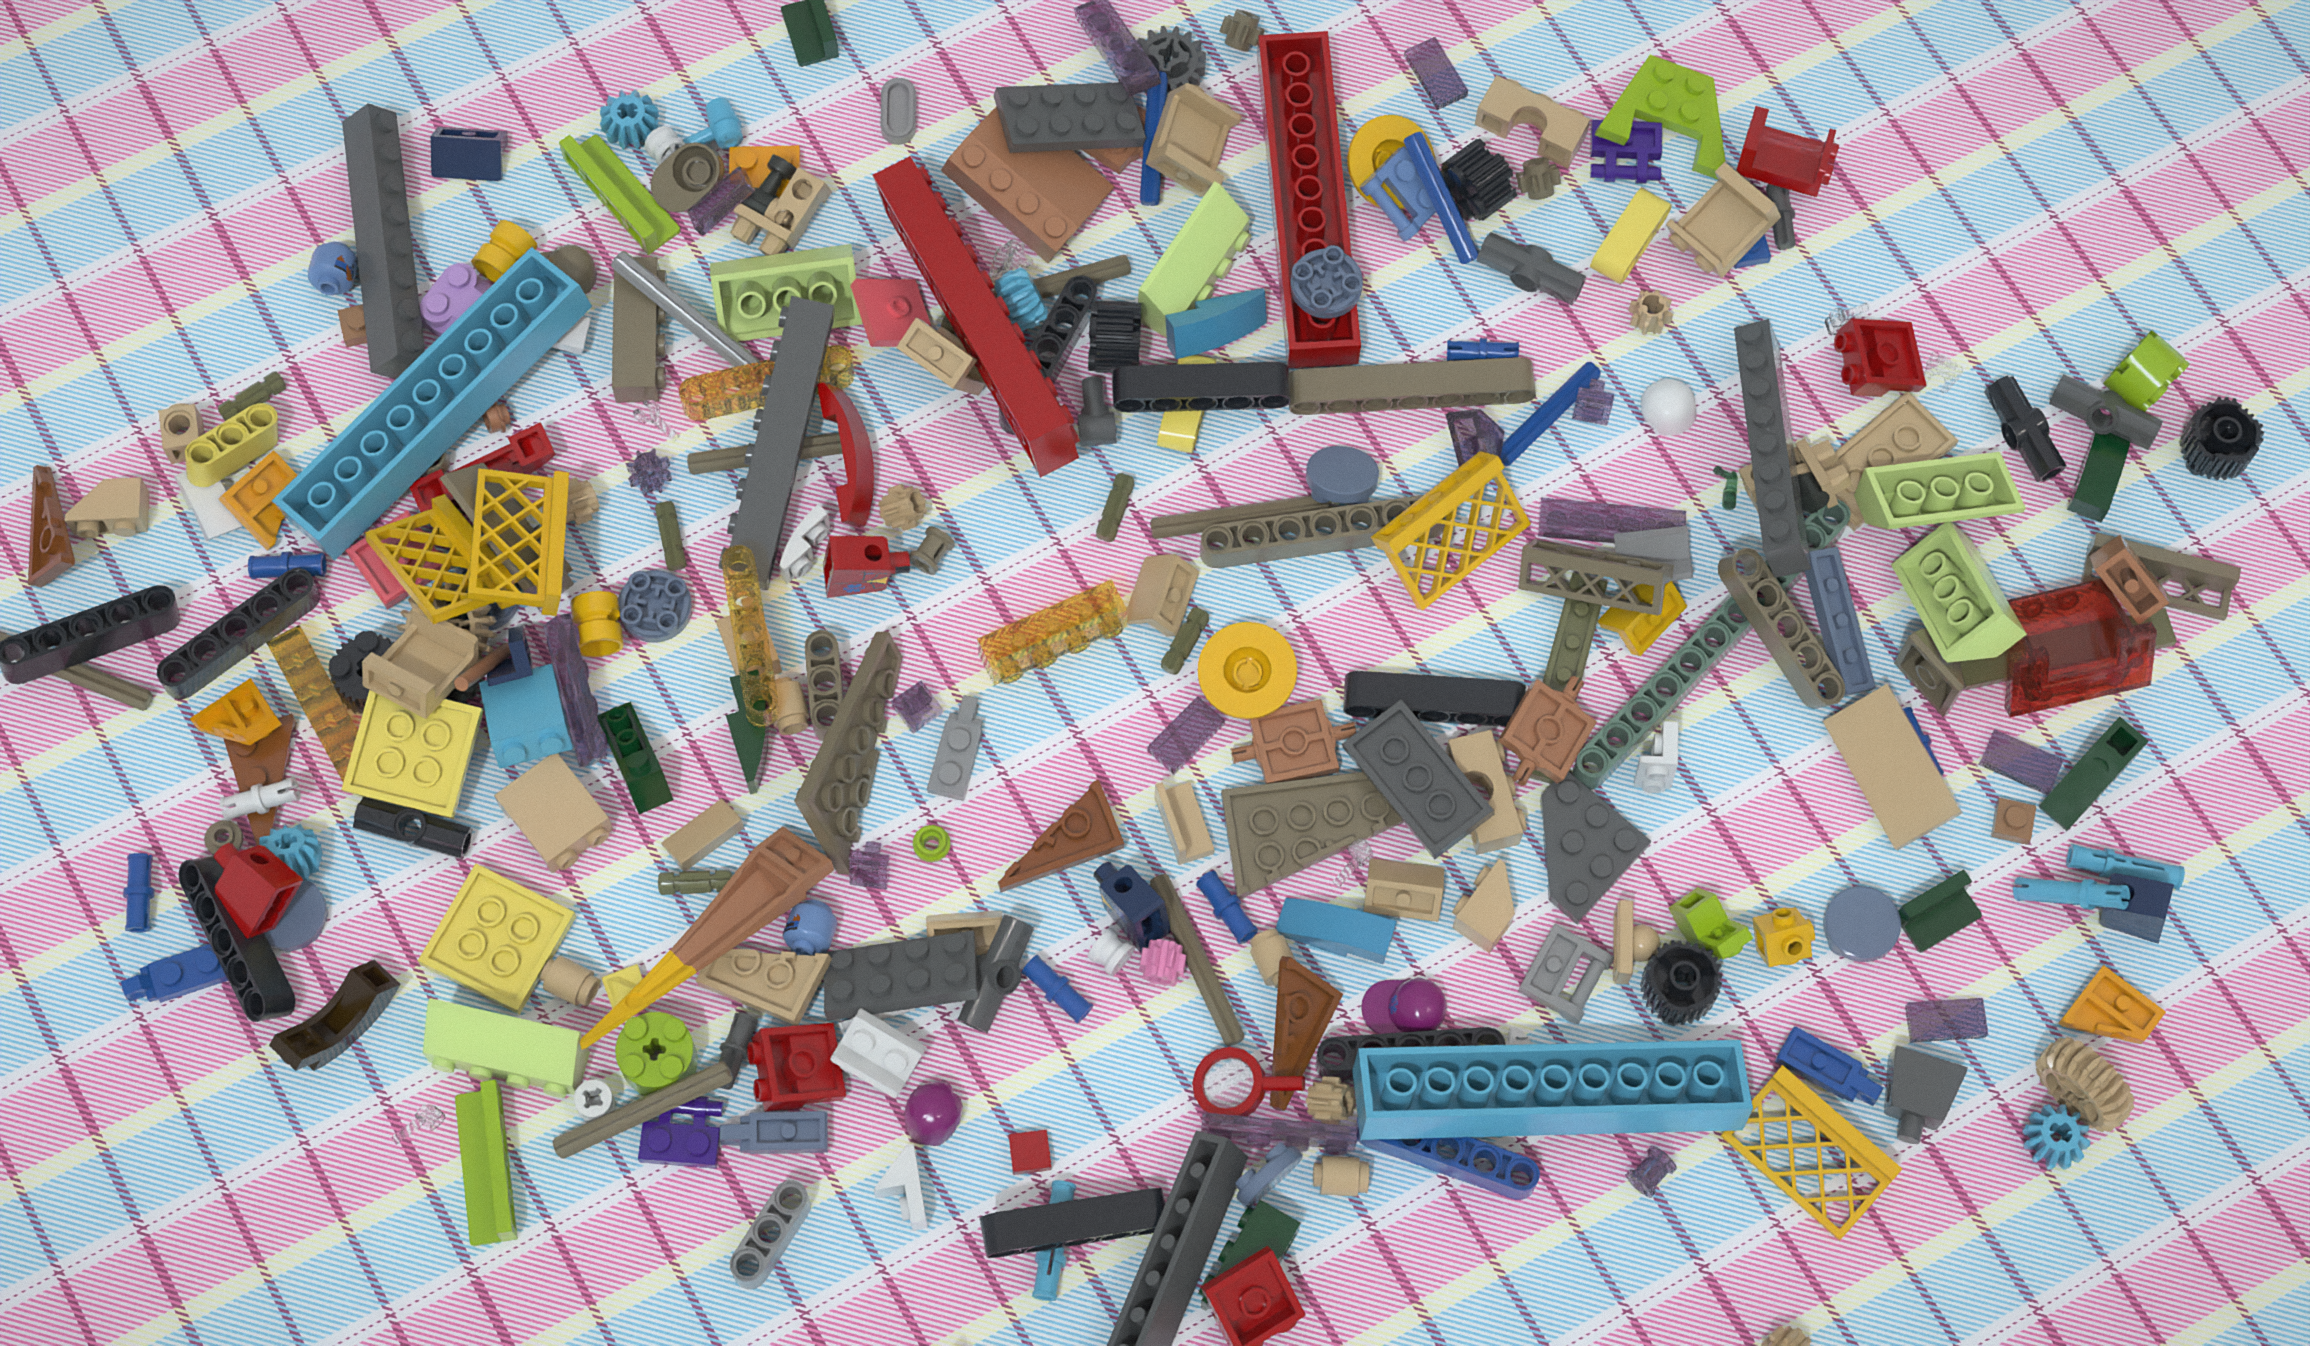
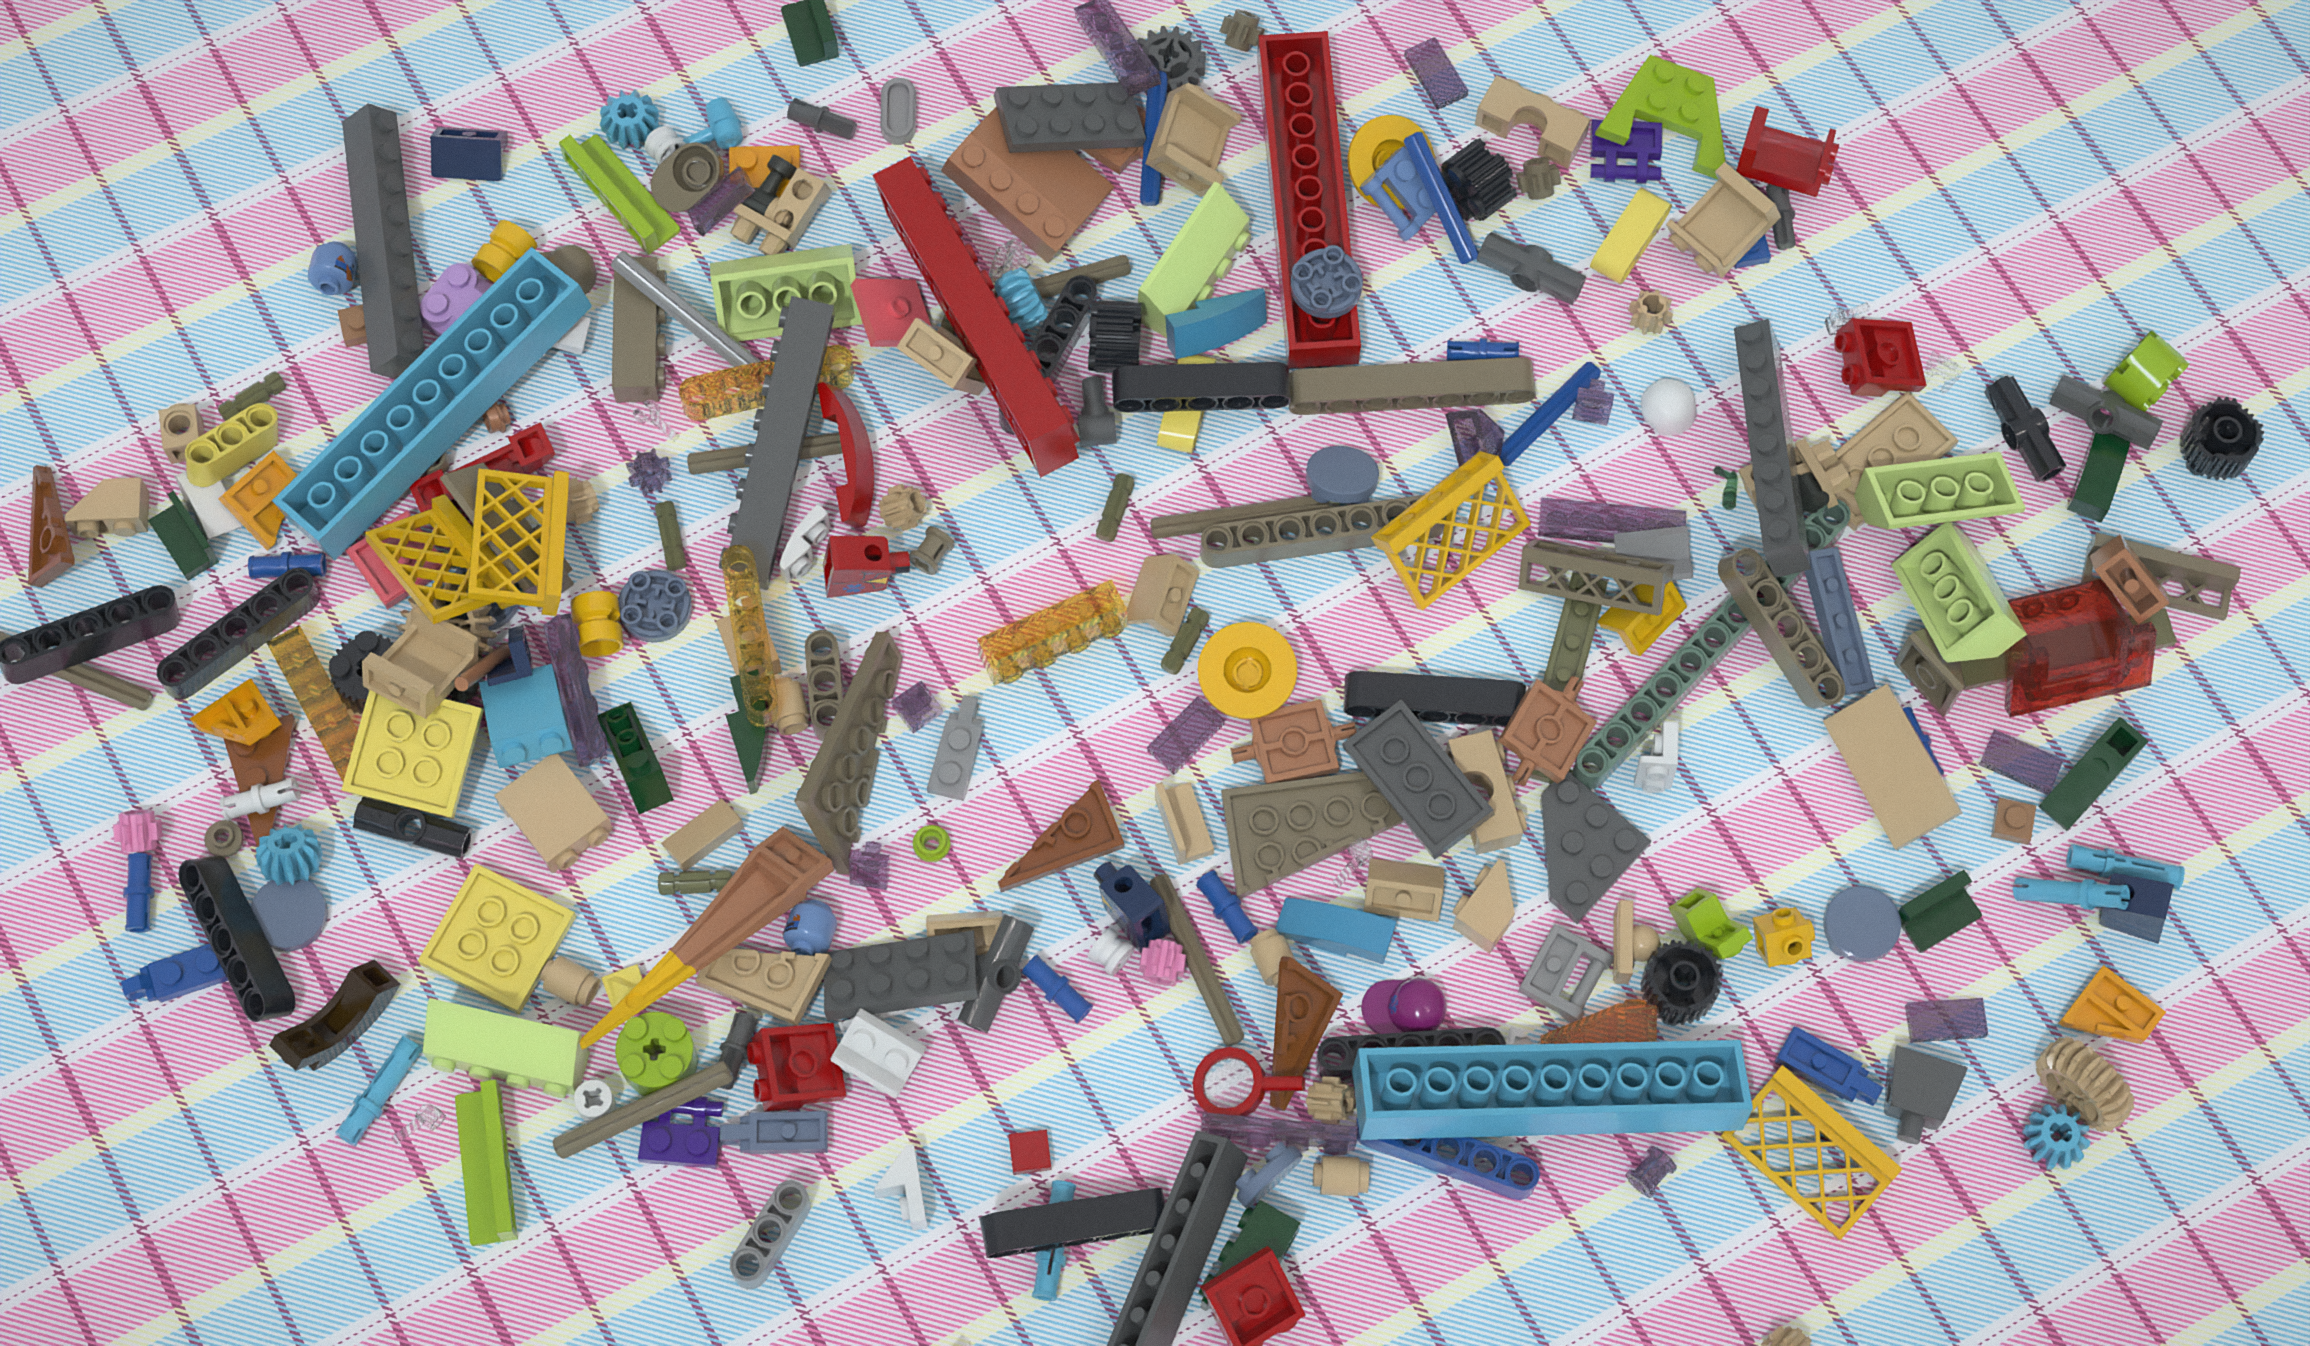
(137, 830): none -> bright pink gear
(183, 539): none -> dark green panel
(255, 887): red torso -> none
(370, 1103): none -> medium azure pin
(821, 119): none -> dark grey axle
(933, 1113): magenta hair -> none
(1618, 1023): none -> clear orange slope

